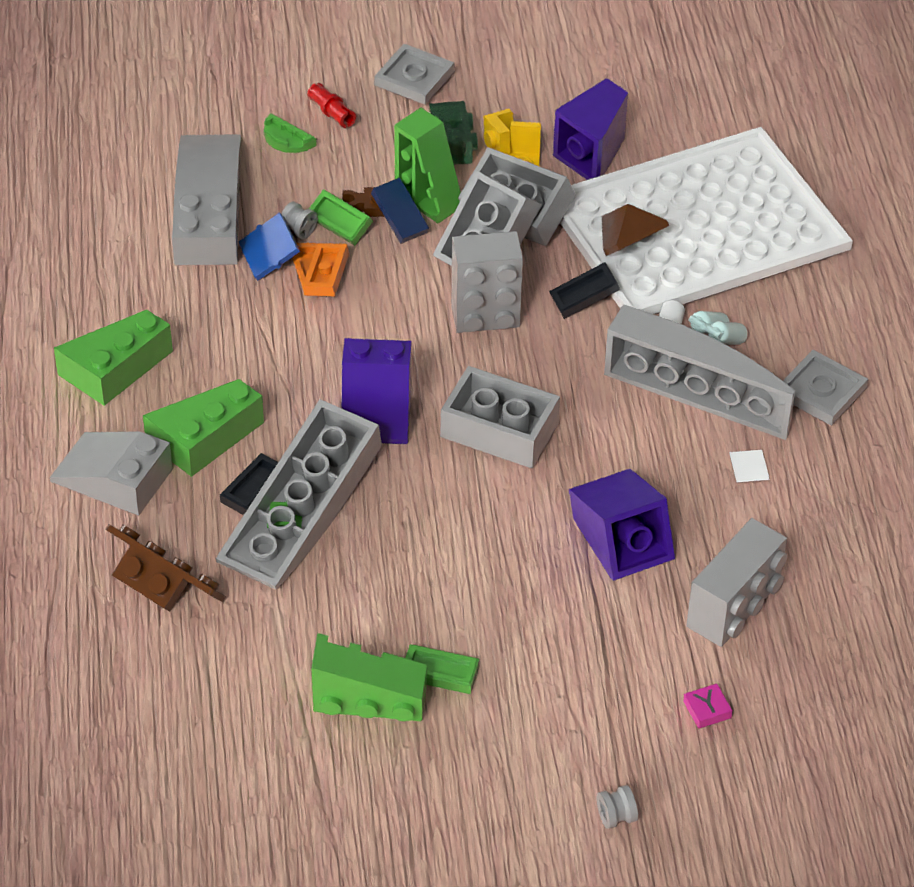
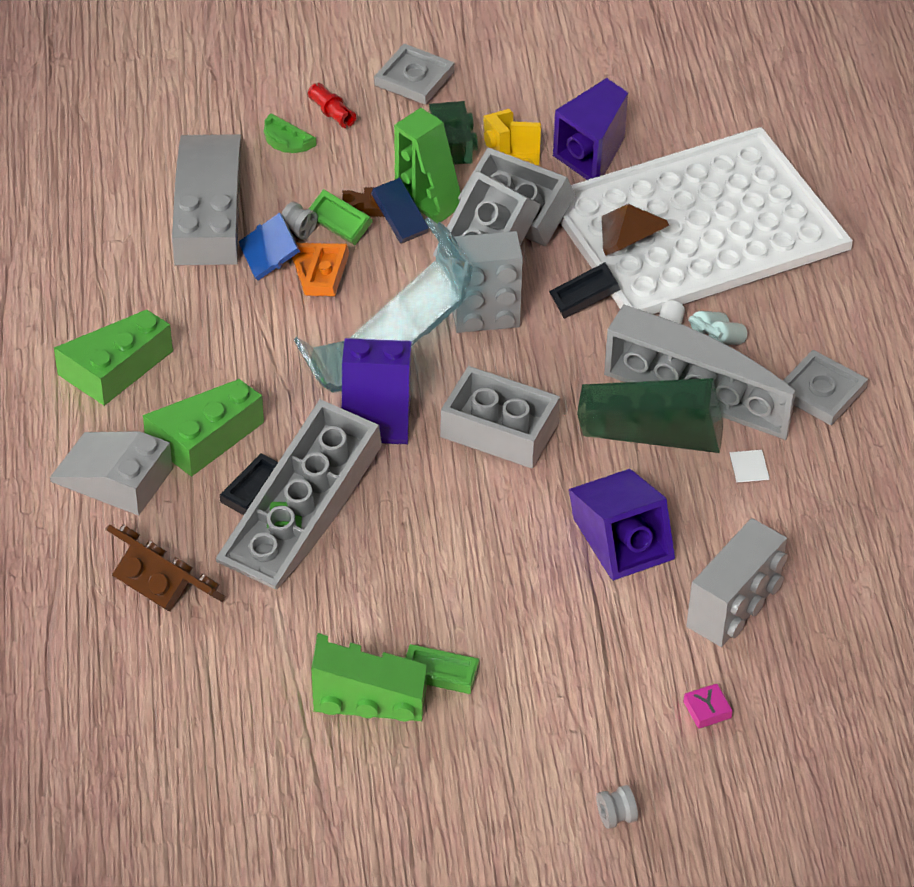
(409, 314): none -> clear light blue windscreen
(654, 413): none -> clear green wedge

